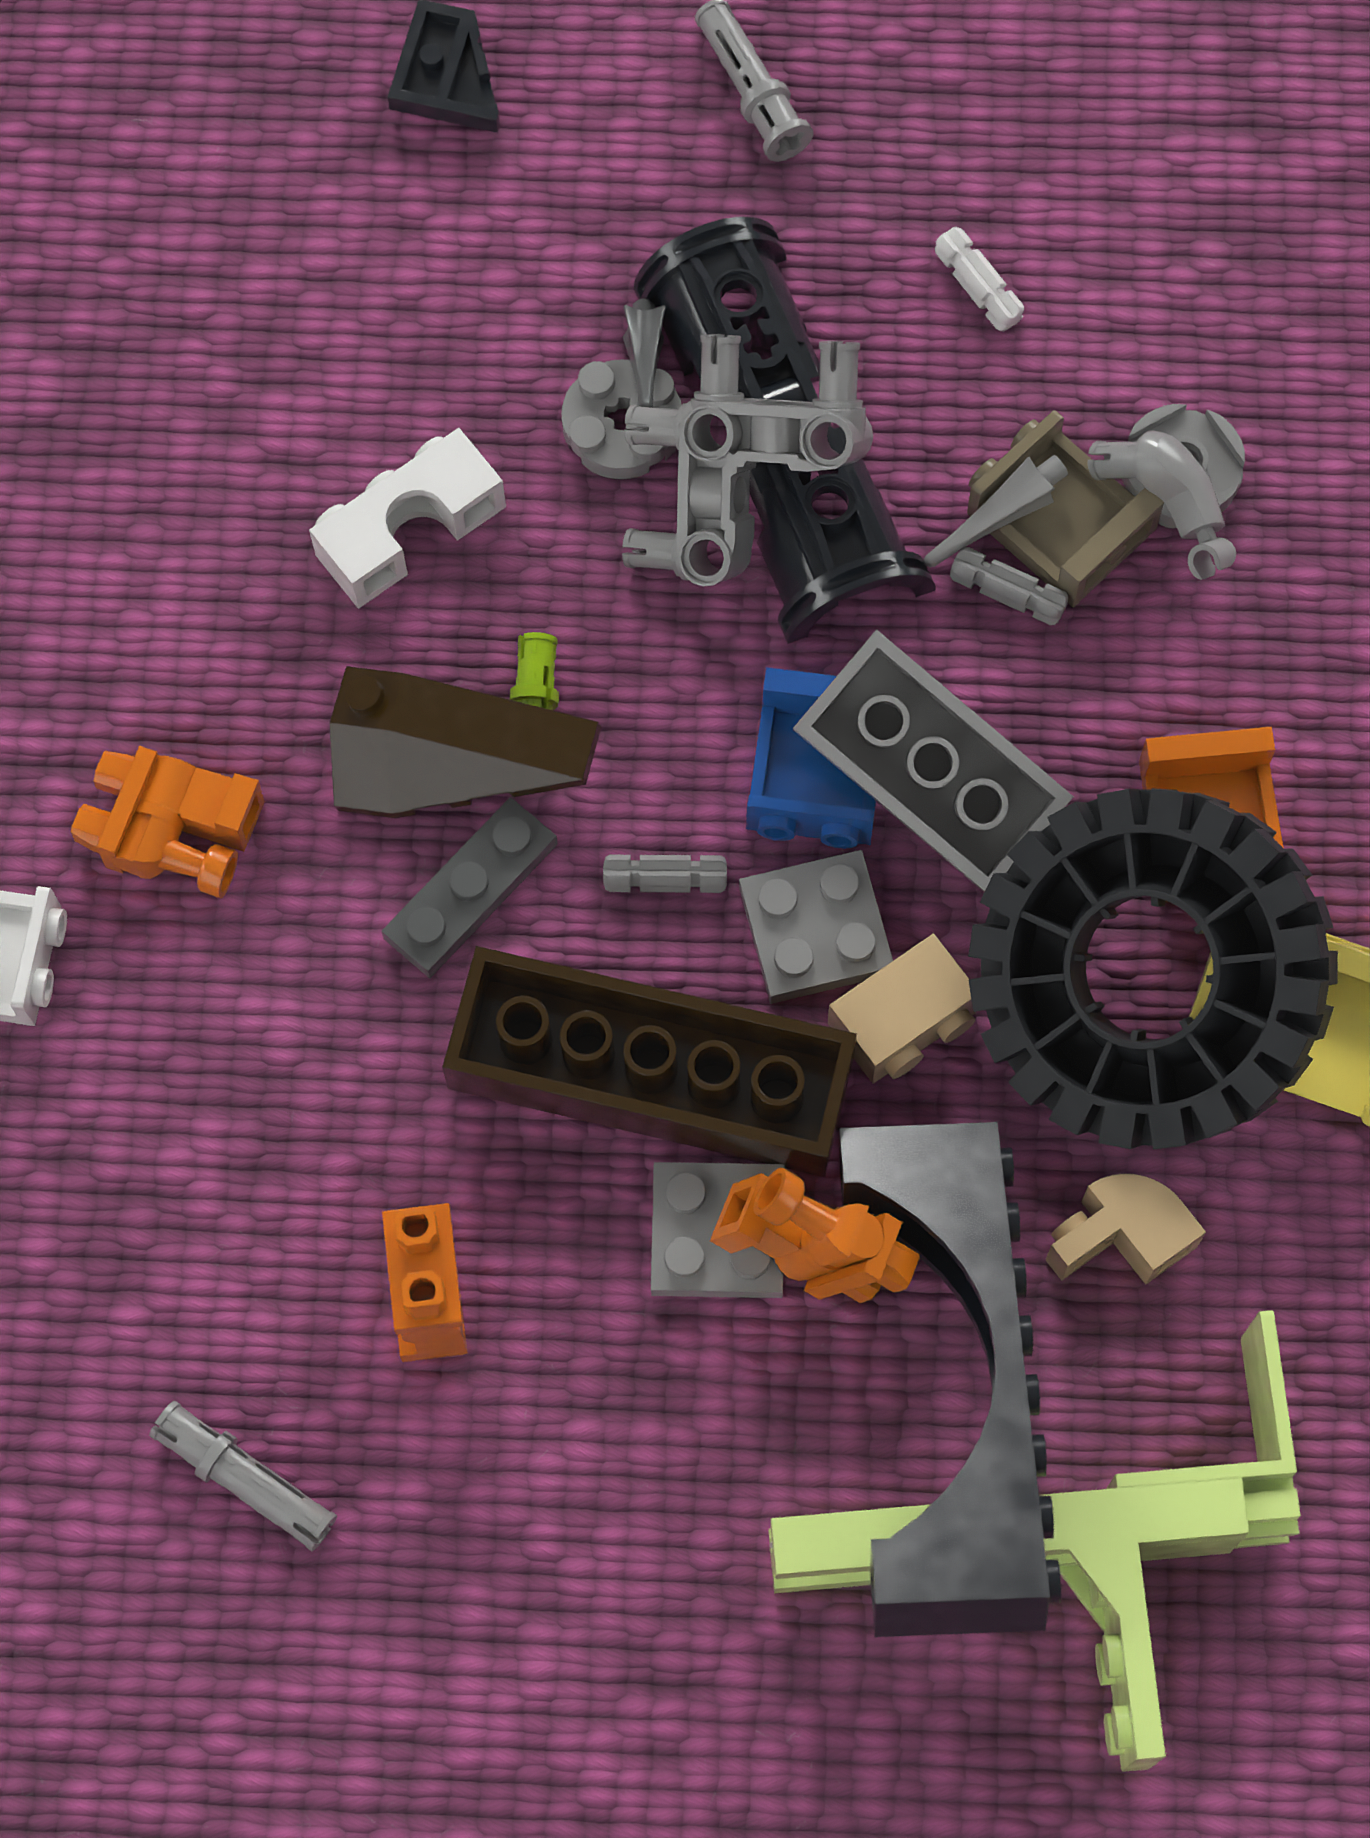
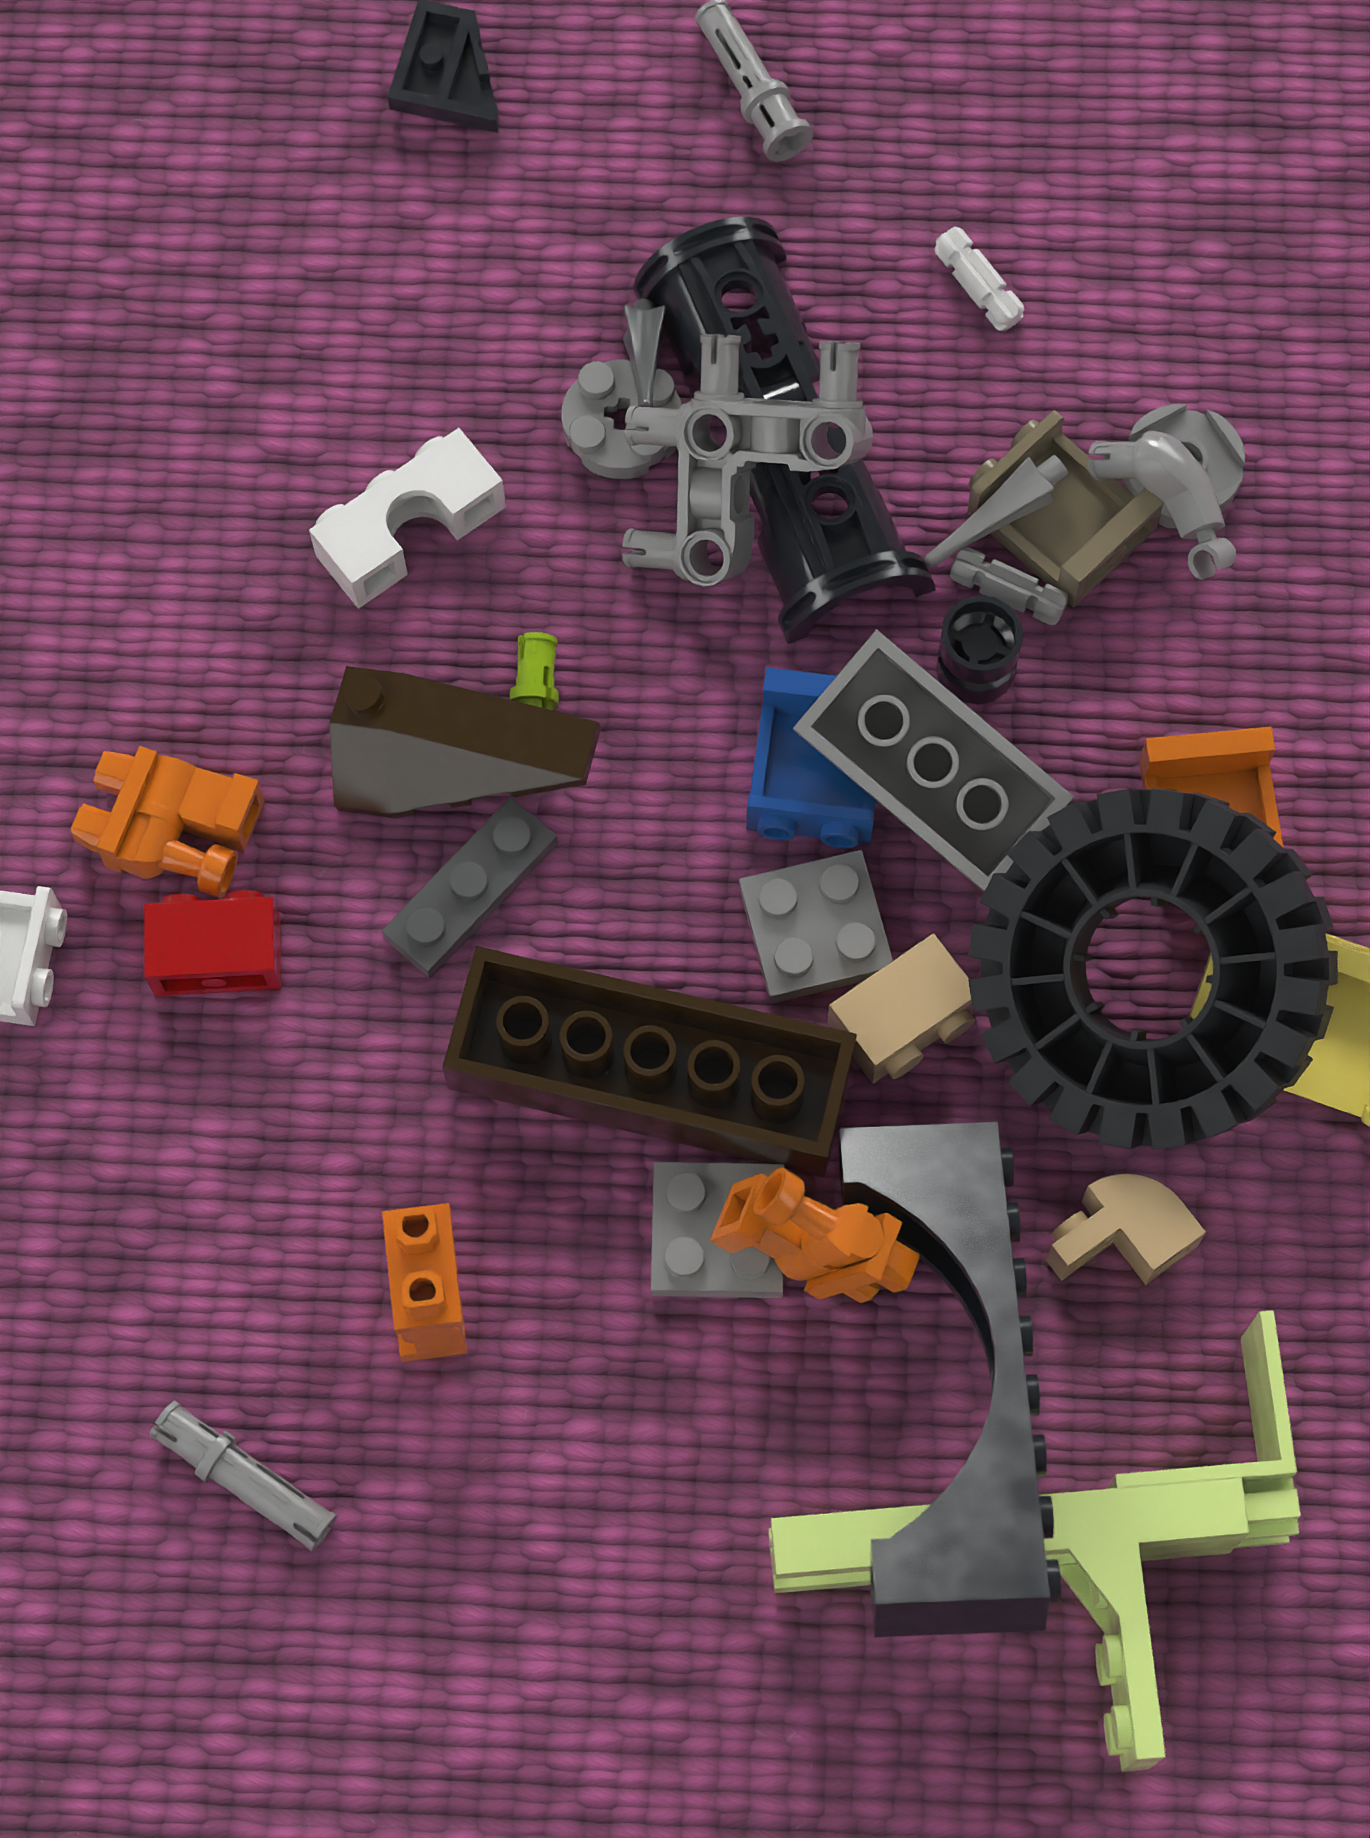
(212, 944): none -> red brick
(665, 873): light grey axle -> none
(979, 649): none -> black wheel

